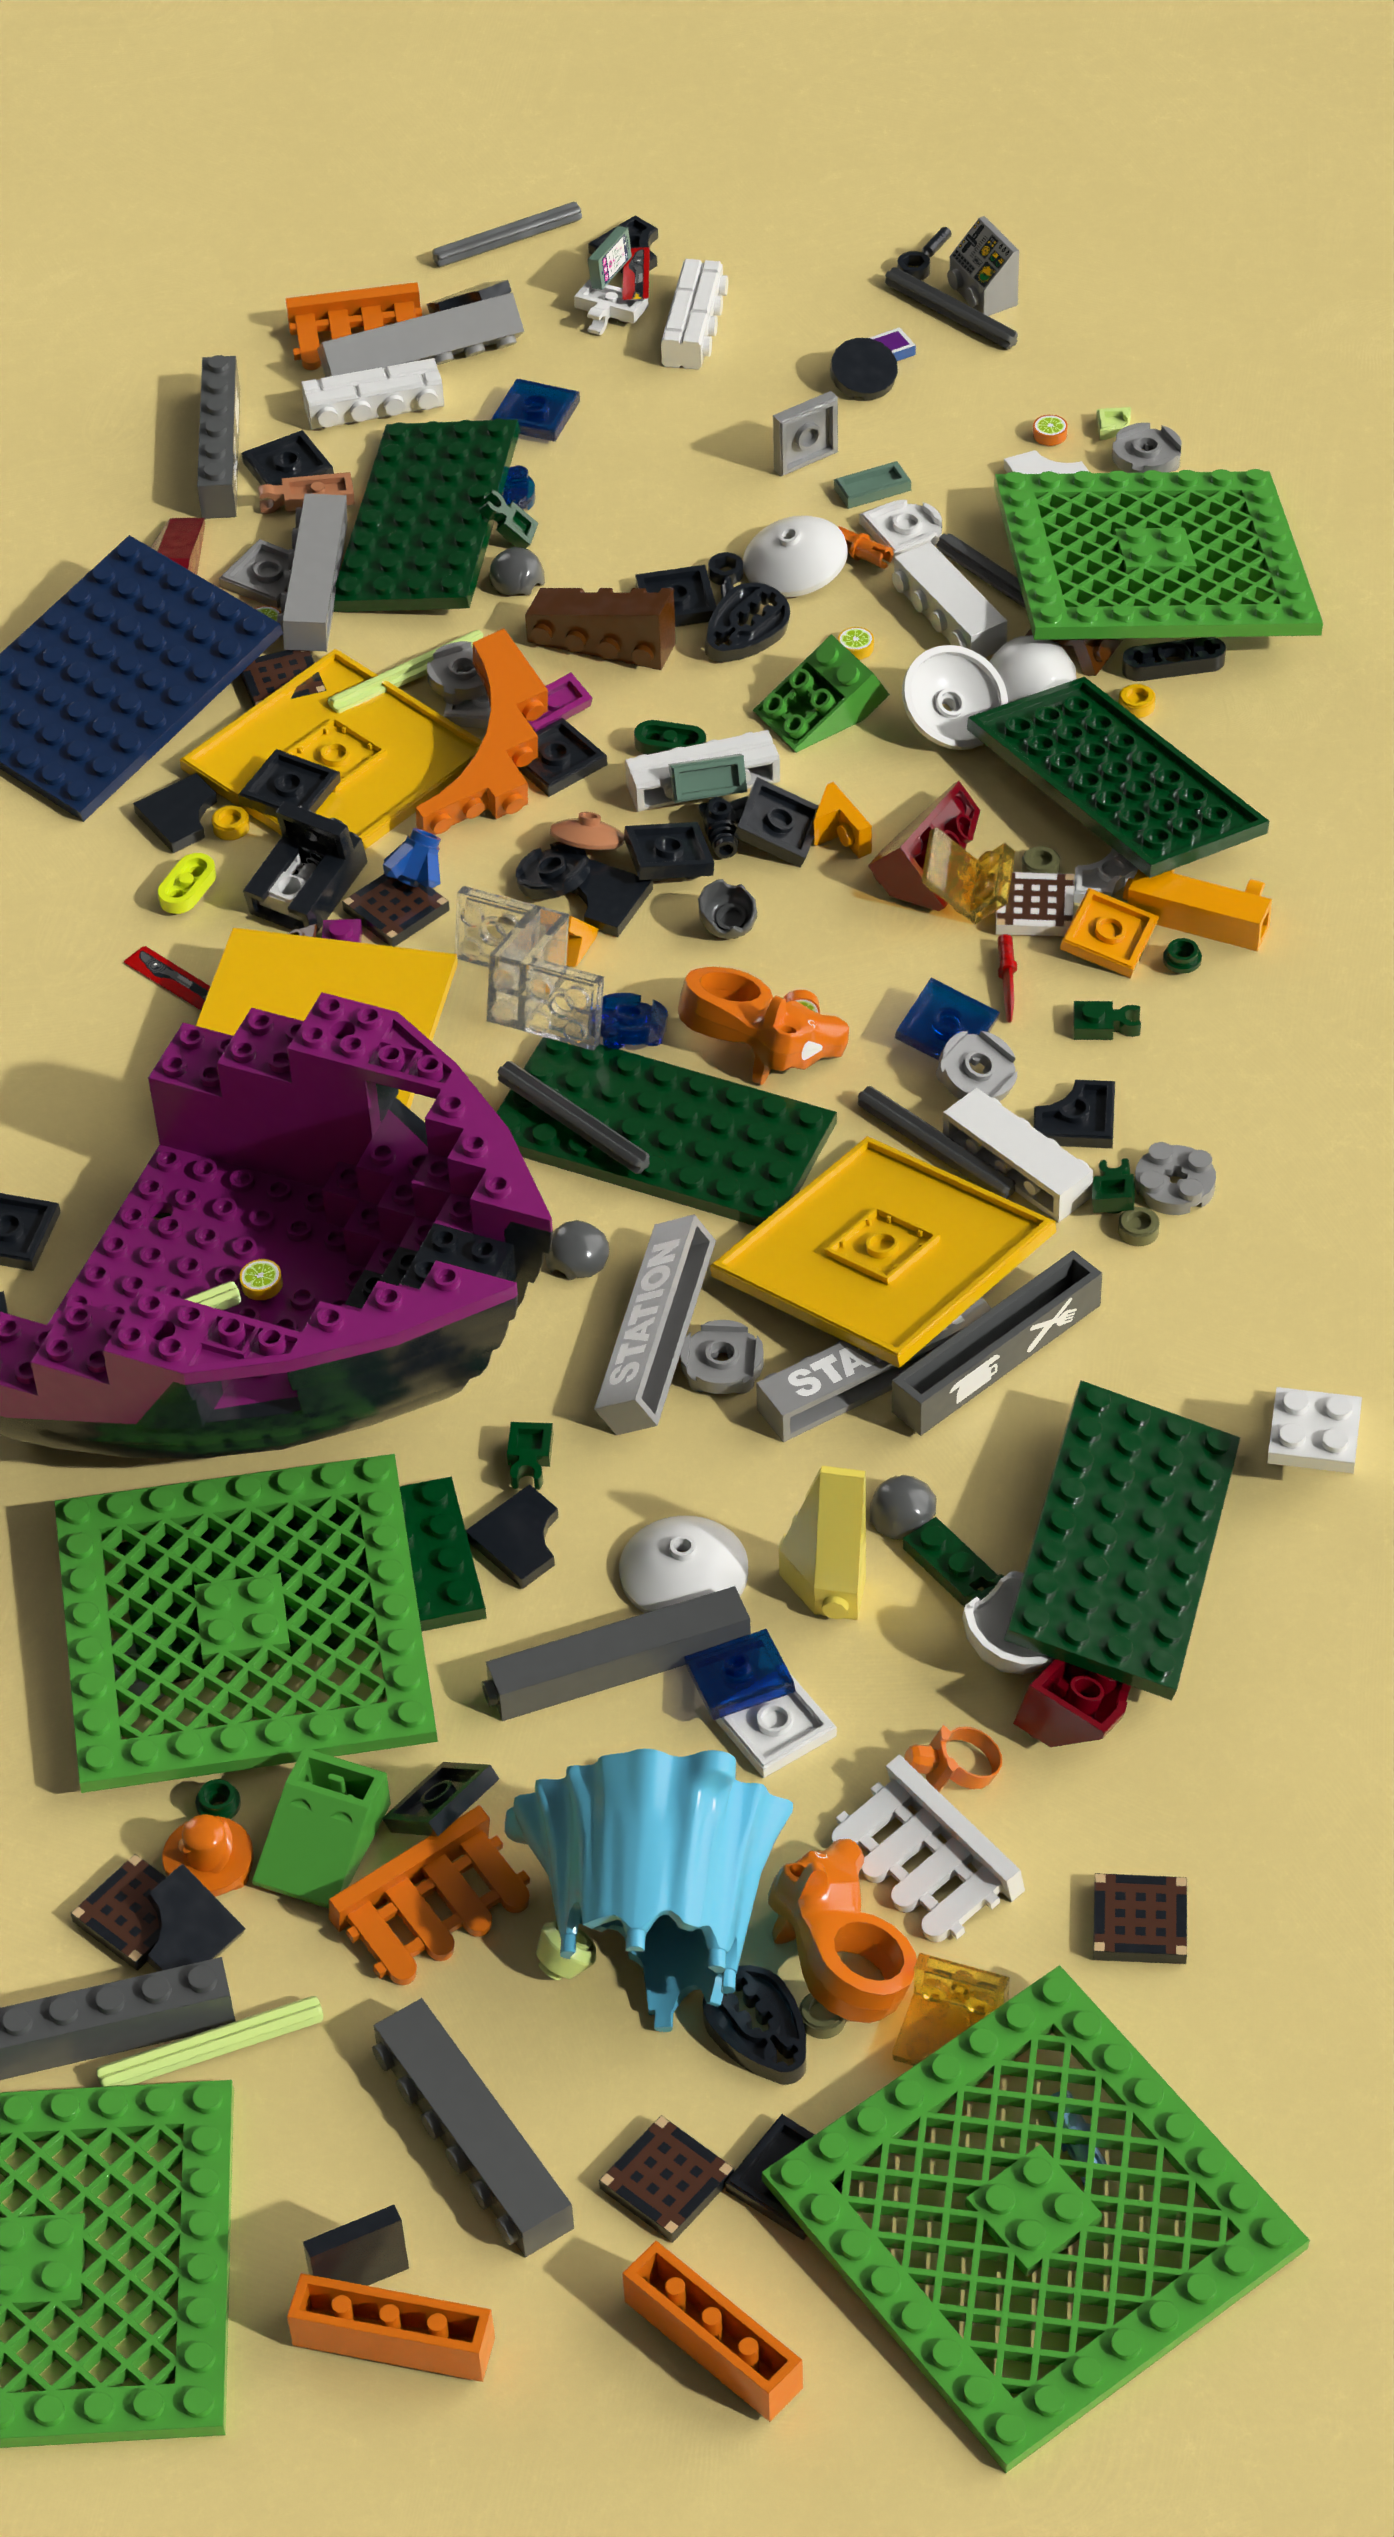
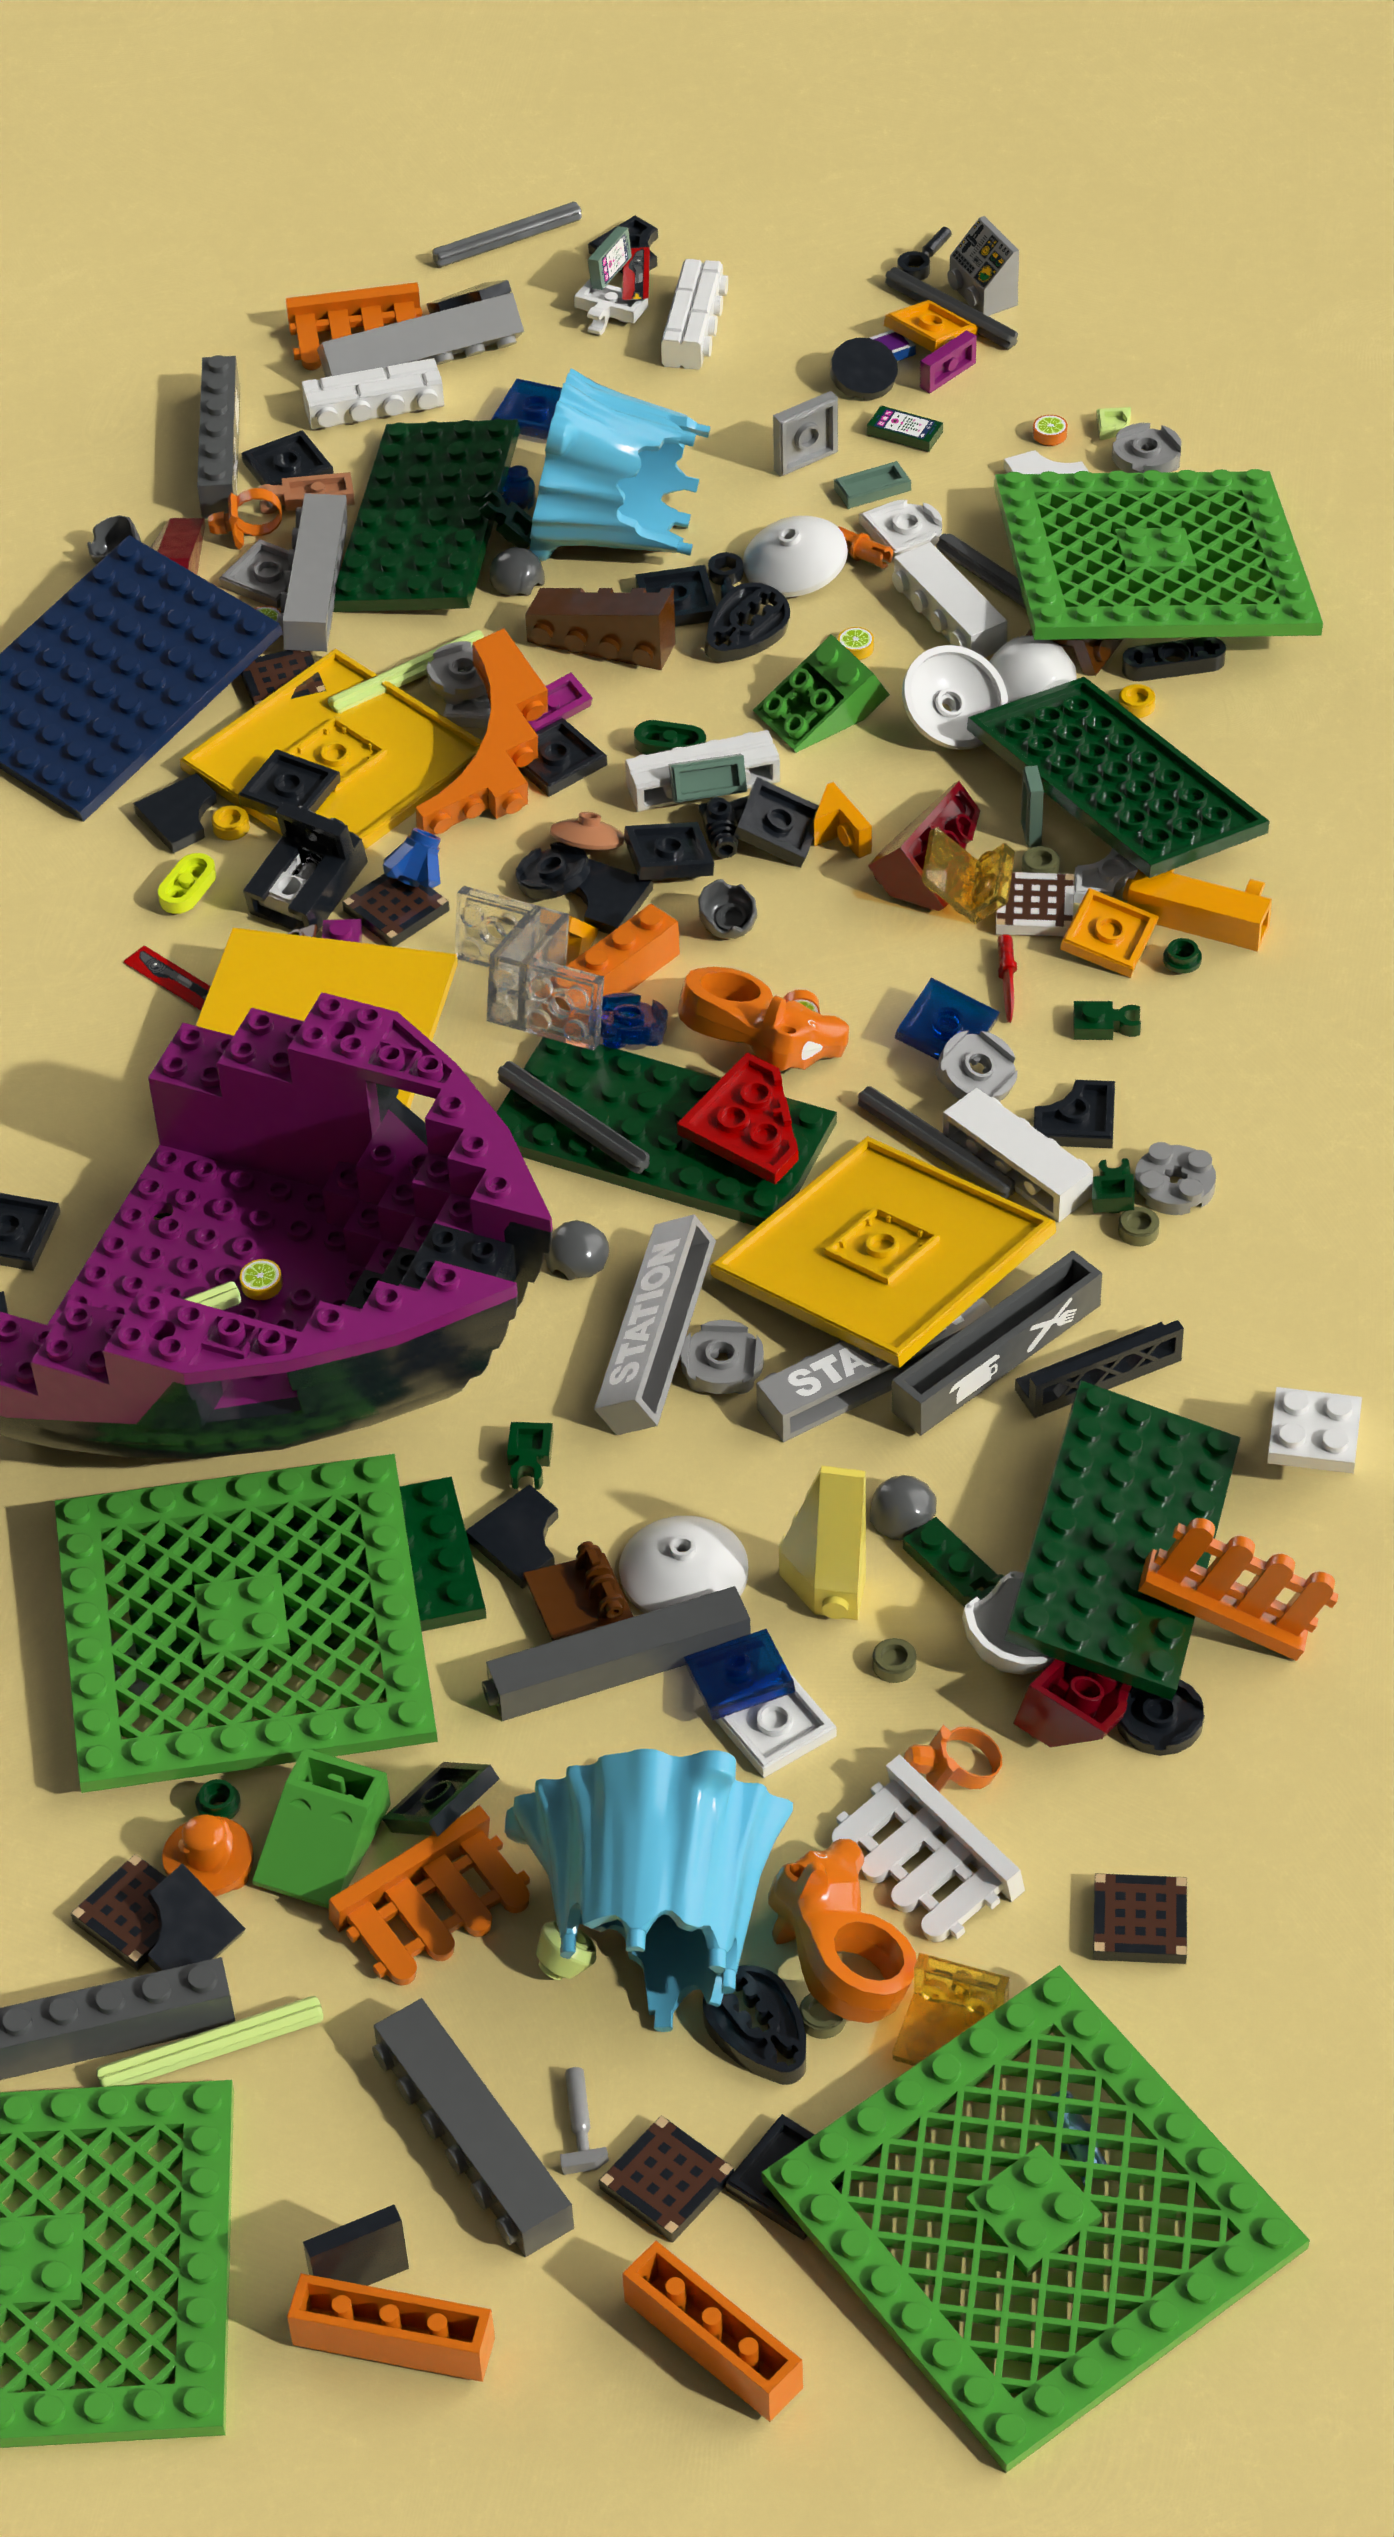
(109, 535): none -> dark grey hair
(223, 522): none -> orange piece
(578, 1593): none -> reddish brown hinge
(585, 2158): none -> light grey piece
(609, 470): none -> medium azure piece
(631, 952): none -> orange brick
(746, 1120): none -> red plate
(894, 1660): none -> olive tile
(905, 428): none -> tile
(928, 324): none -> light orange plate
(948, 361): none -> magenta plate
(1032, 806): none -> sand green tile
(1102, 1366): none -> black fence
(1162, 1725): none -> black tile
(1218, 1599): none -> orange fence

